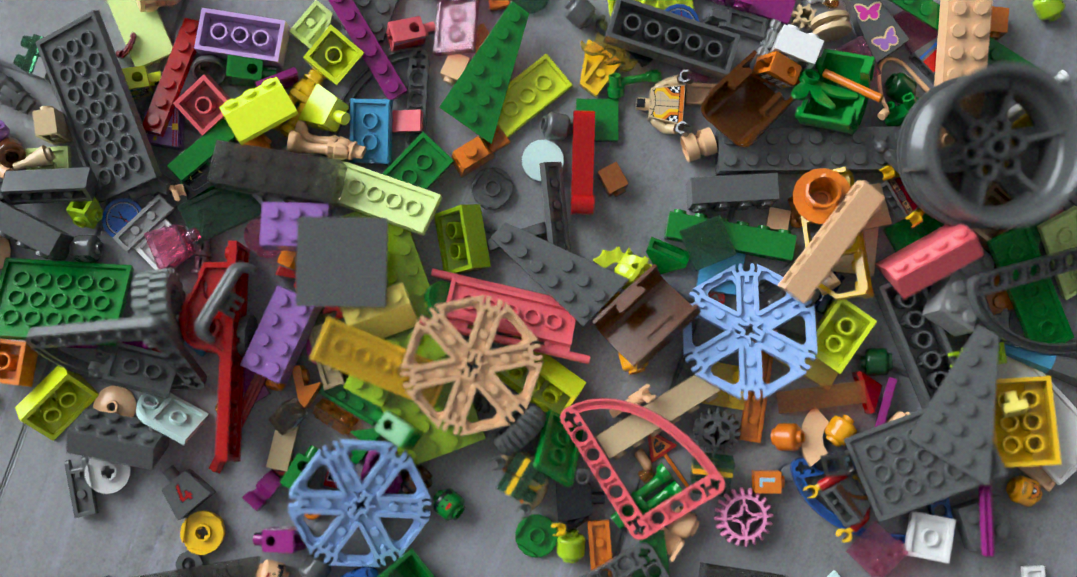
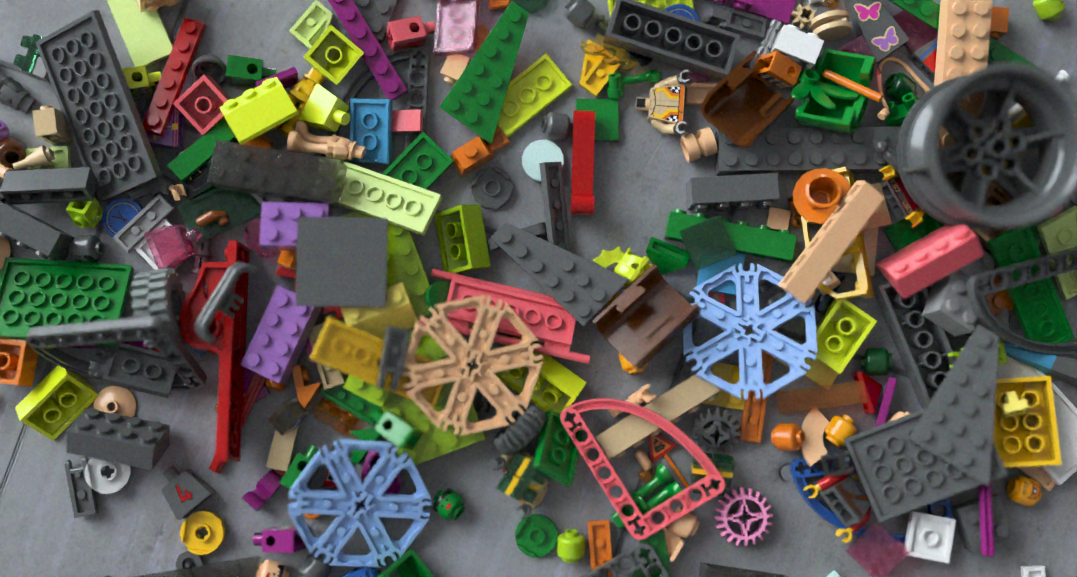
(121, 54): dark red piece -> none
(171, 416): light aqua tile -> none
(212, 215): none -> dark orange arm
(242, 35): lavender brick -> none
(245, 331): dark grey tile -> none
(393, 356): none -> dark grey hinge
(408, 484): reddish brown head -> none
(576, 502): black torso -> none
(613, 180): dark orange brick -> none
(767, 481): orange brick -> none

